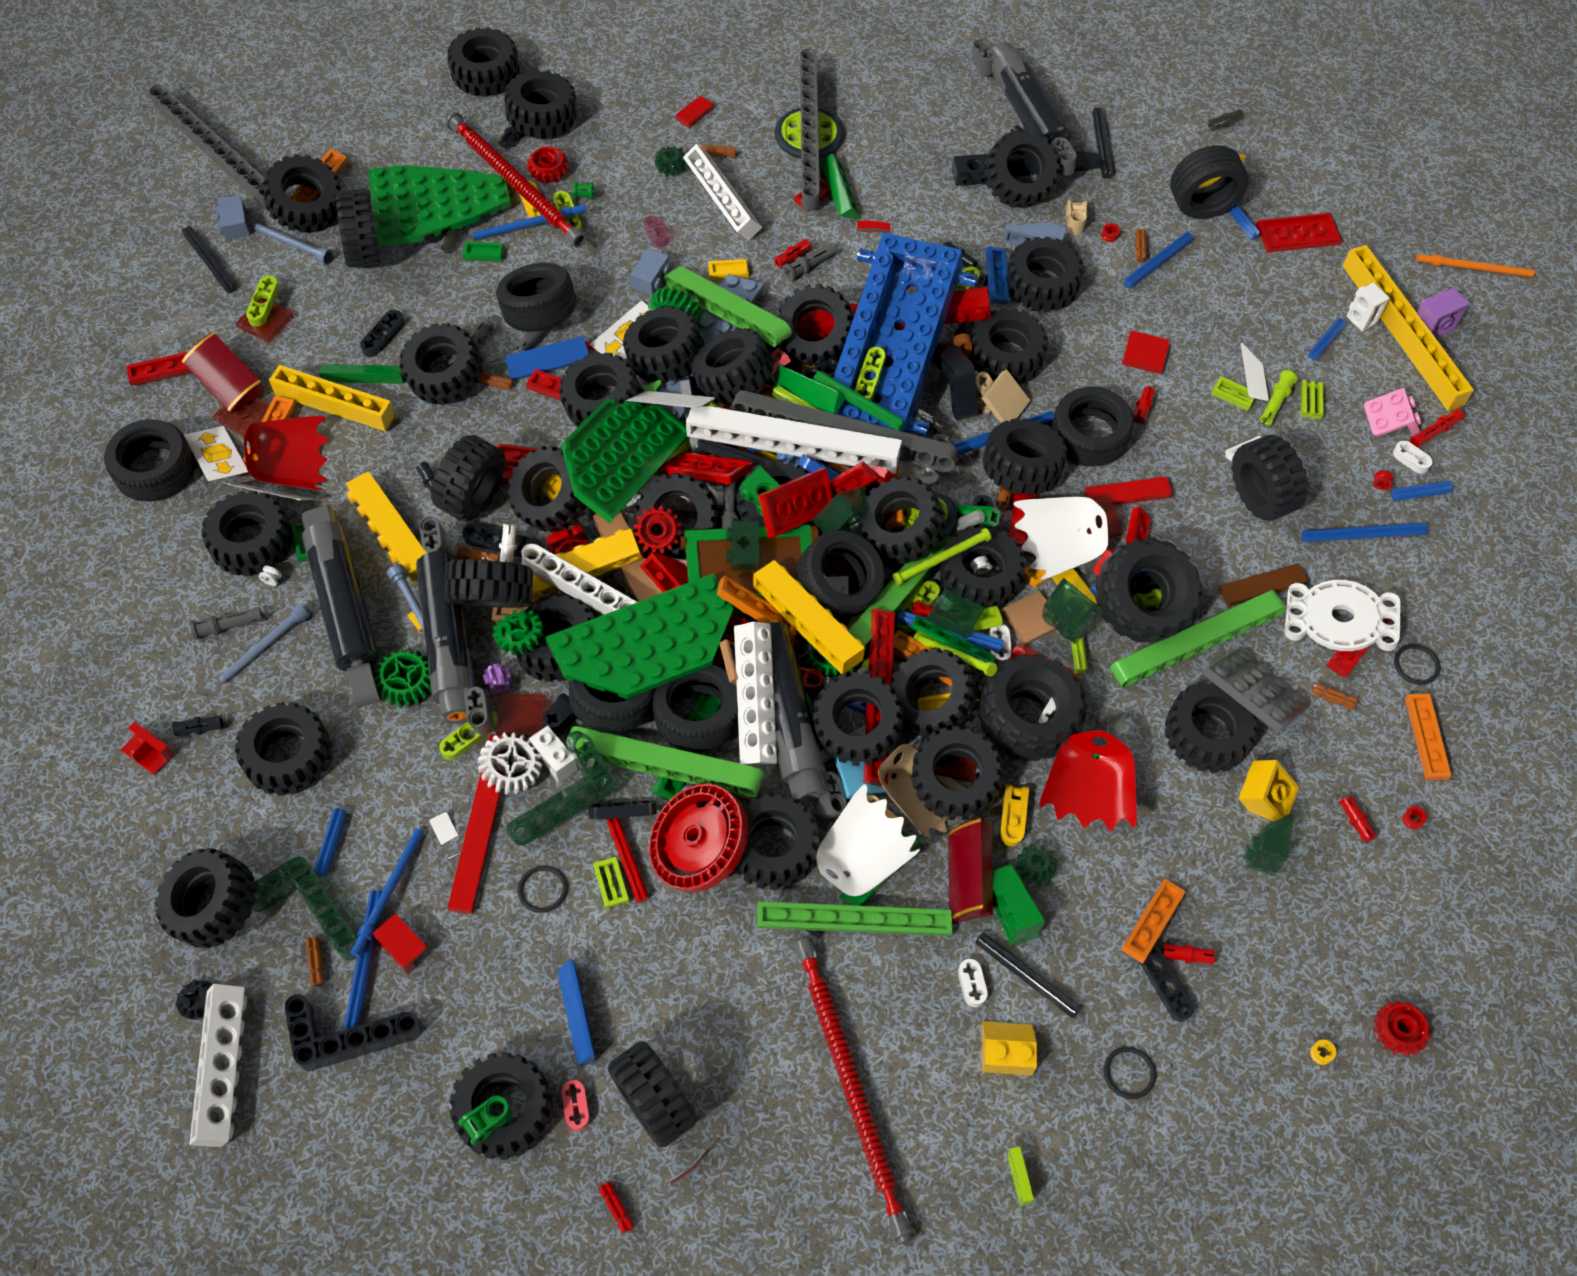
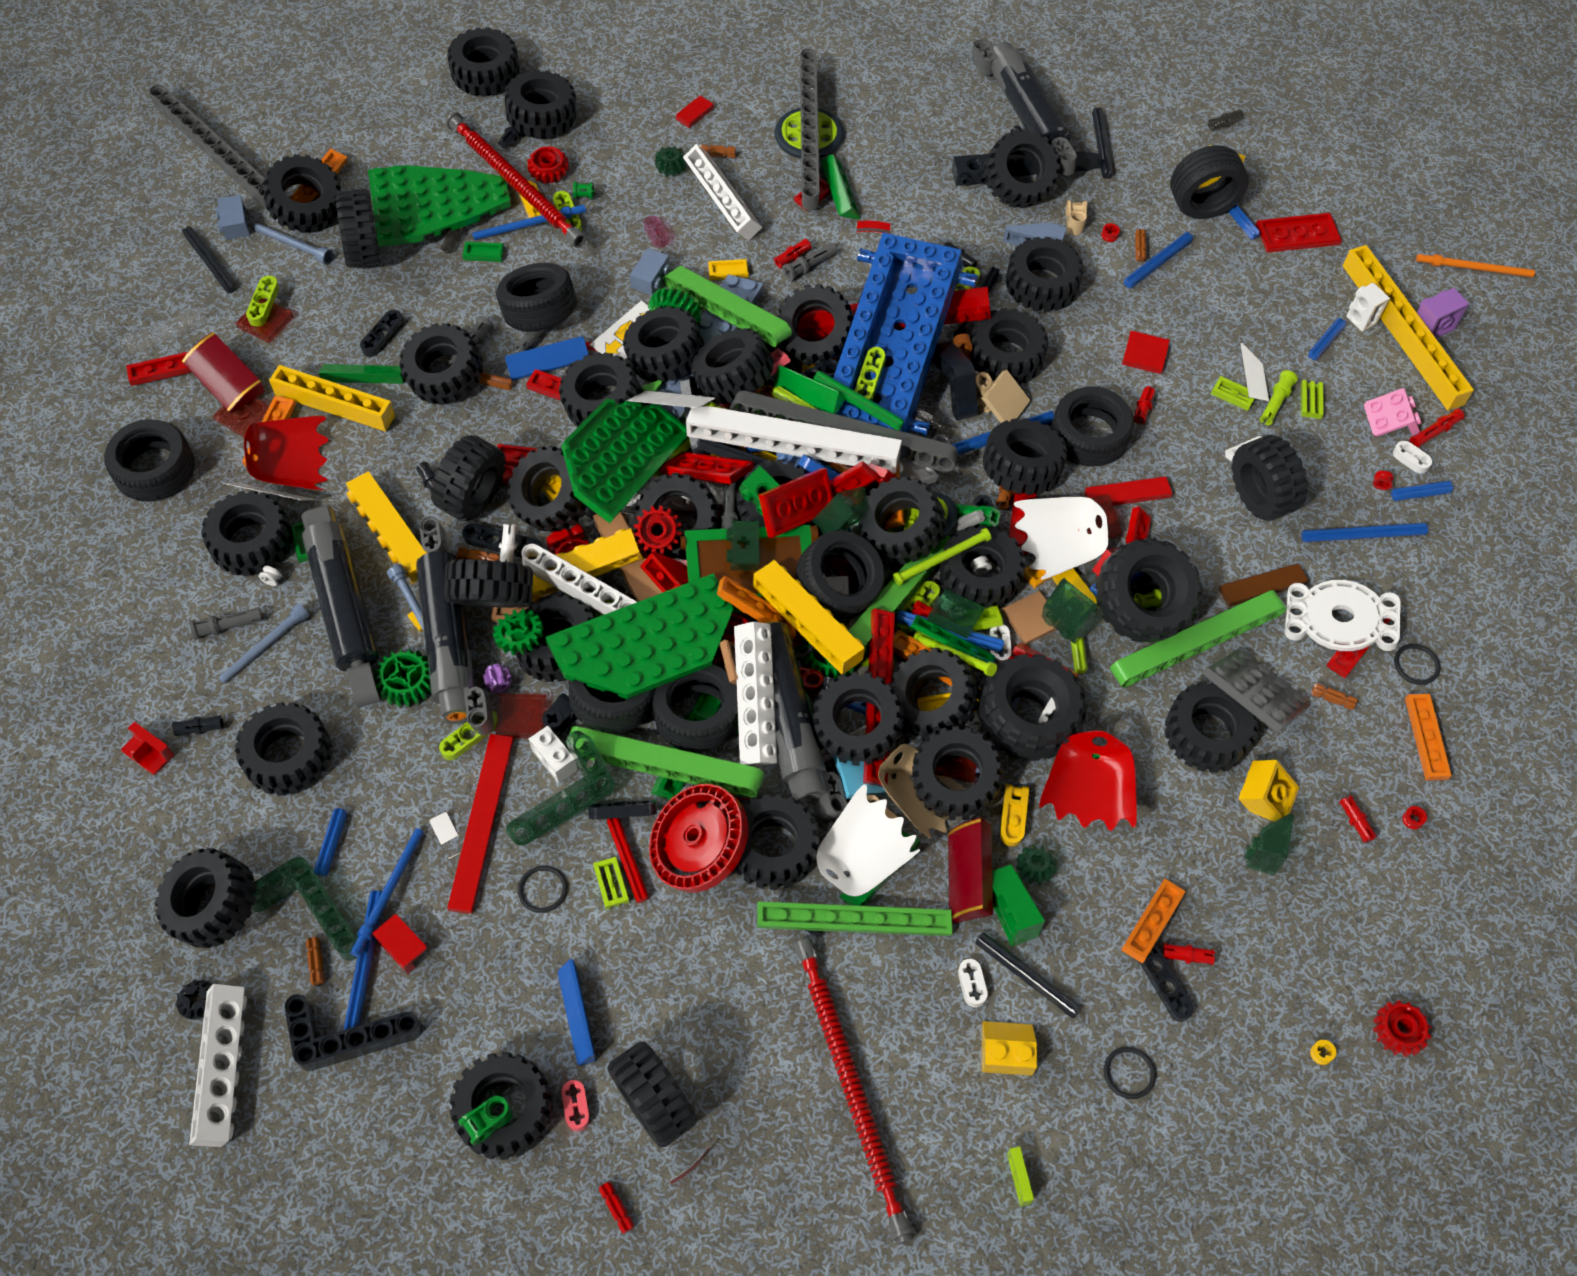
(216, 453): white sticker -> none
(528, 763): white gear -> none
(997, 275): blue tile -> none

